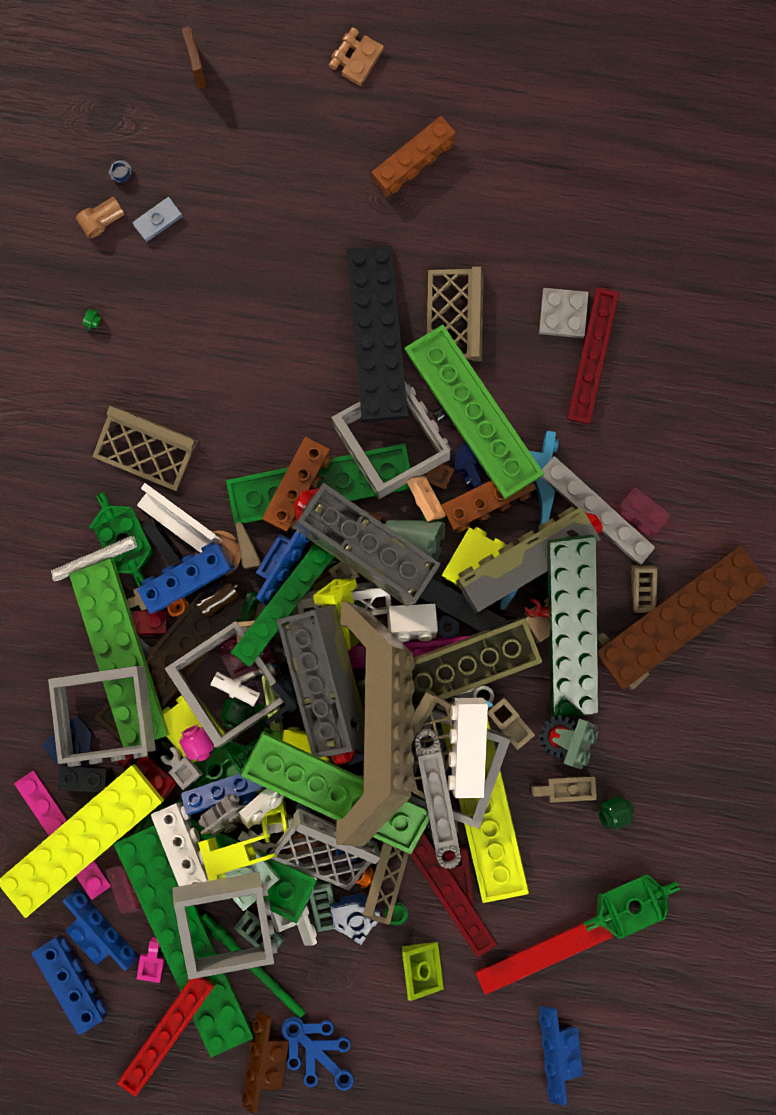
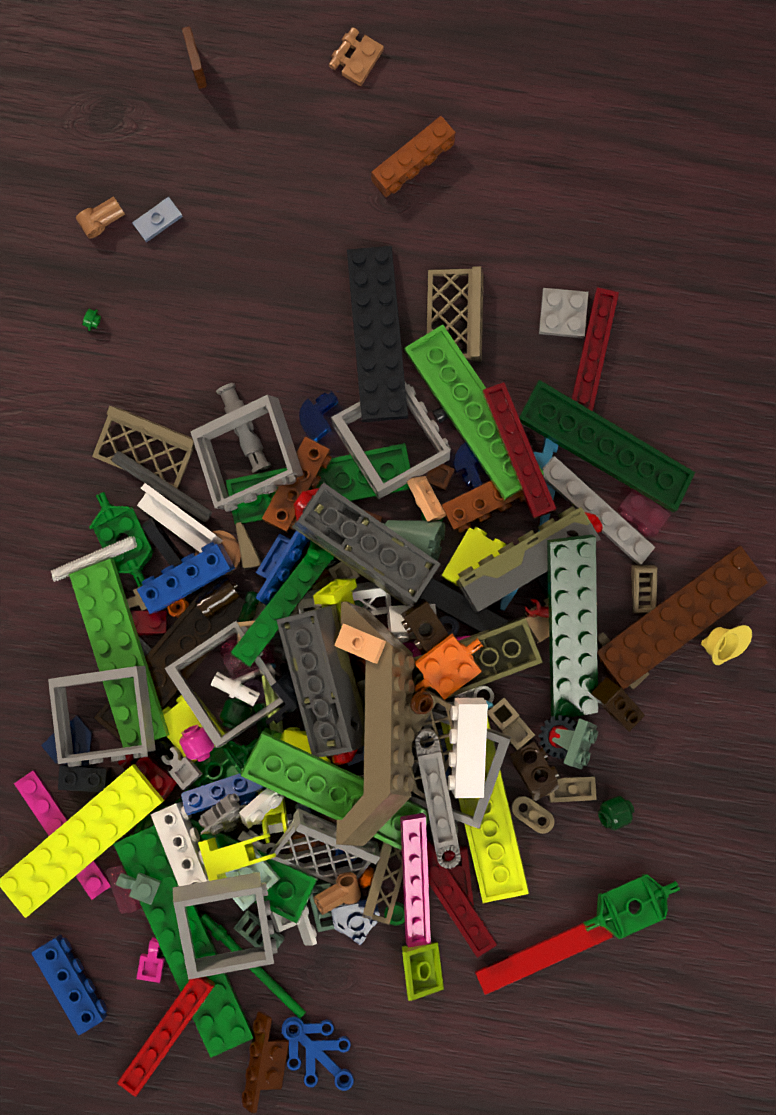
(95, 933): blue bracket -> none
(120, 171): dark blue plate -> none
(142, 888): none -> sand green plate
(161, 486): none -> dark grey axle
(232, 420): none -> light grey window
(248, 439): none -> light grey piece
(311, 416): none -> clear blue brick
(312, 555): none -> green hand
(344, 891): none -> medium nougat piece
(359, 667): none -> reddish brown plate
(360, 643): none -> light nougat plate
(415, 879): none -> plate
(421, 614): none -> dark brown brick
(421, 702): none -> reddish brown plate
(448, 666): none -> orange plate
(519, 450): none -> dark red plate
(532, 772): none -> dark brown brick
(532, 814): none -> dark tan plate
(560, 1053): blue bracket -> none
(606, 446): none -> dark green plate
(617, 704): none -> dark brown brick
(727, 643): none -> light yellow piece

